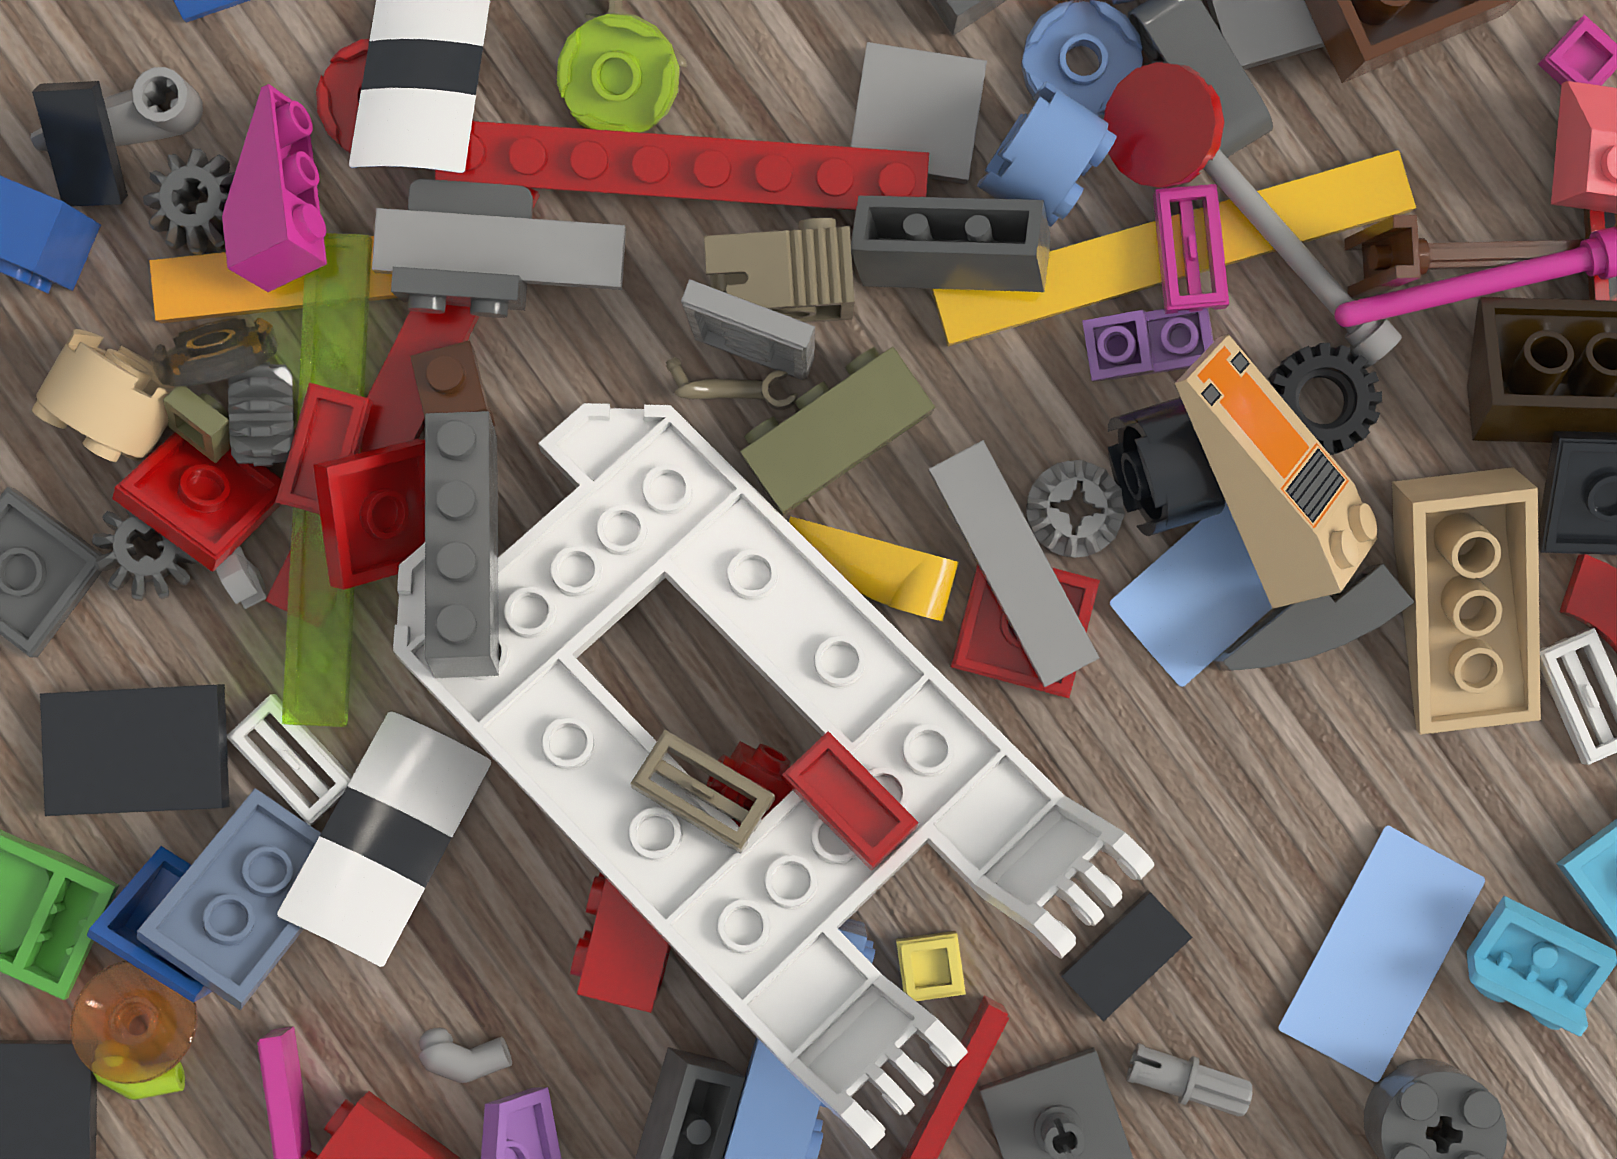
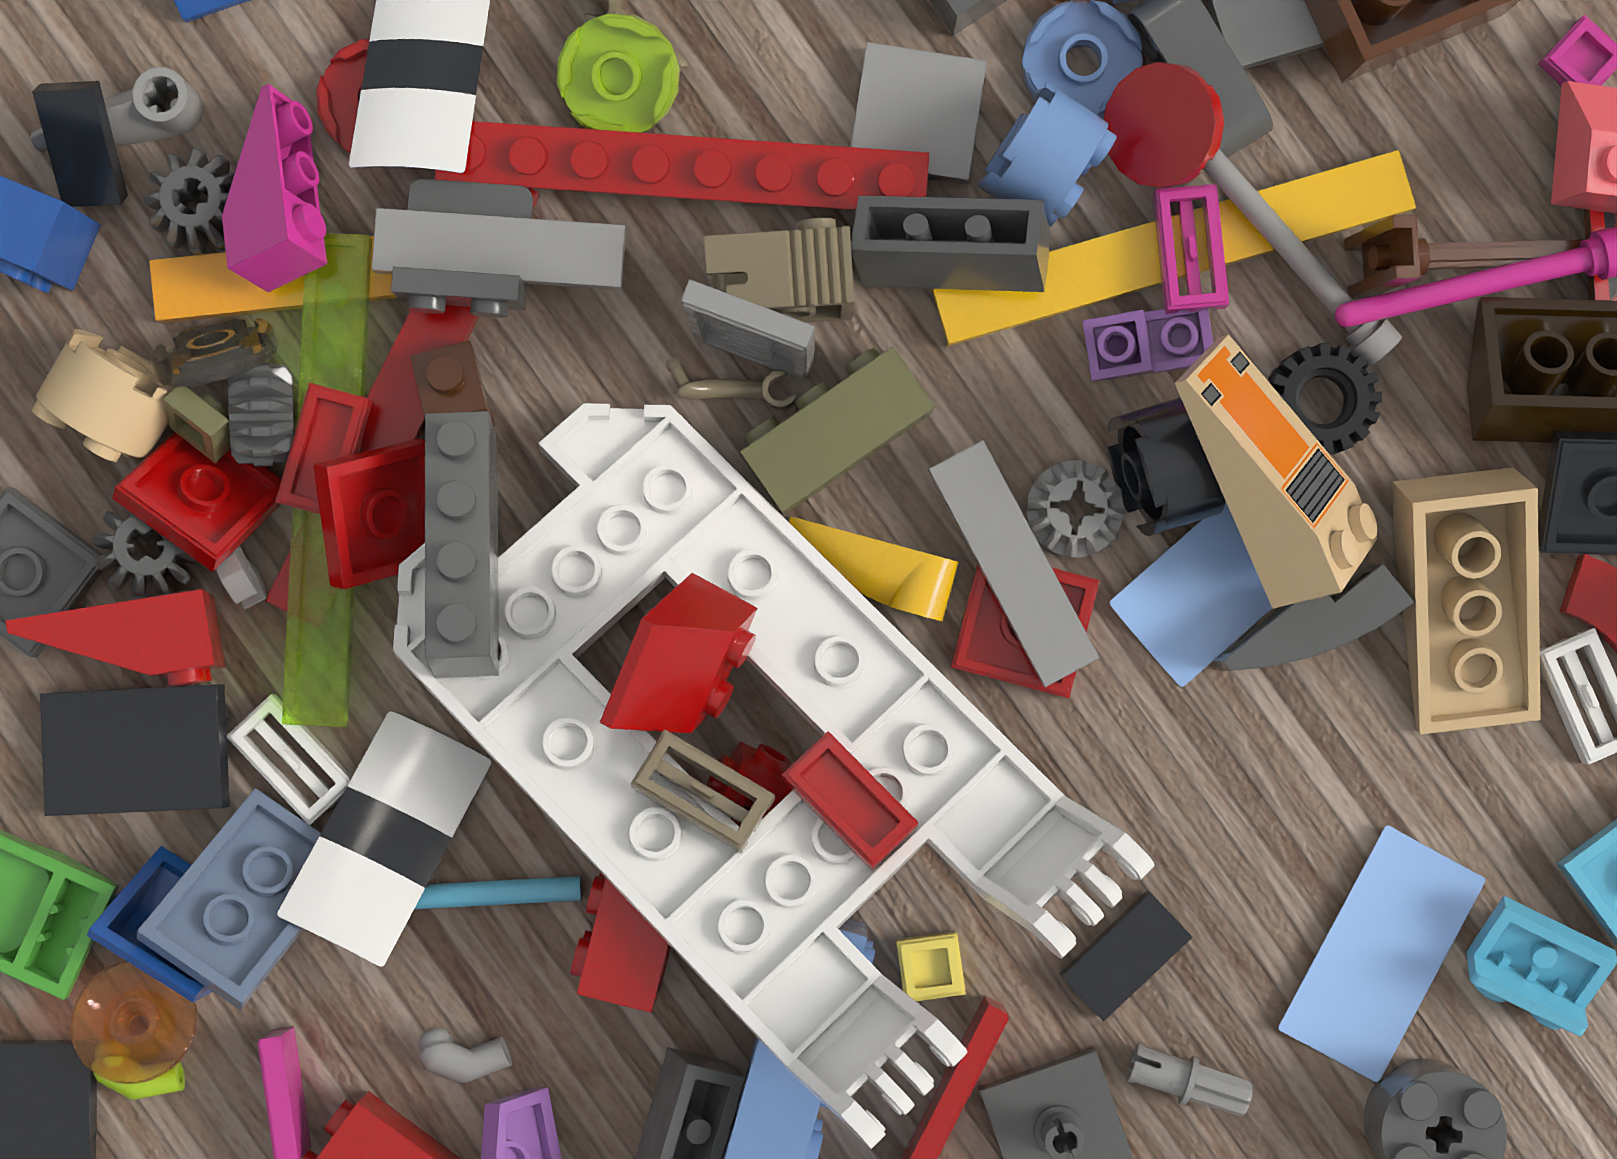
(153, 635): none -> red slope
(501, 892): none -> medium azure bar
(682, 660): none -> red slope

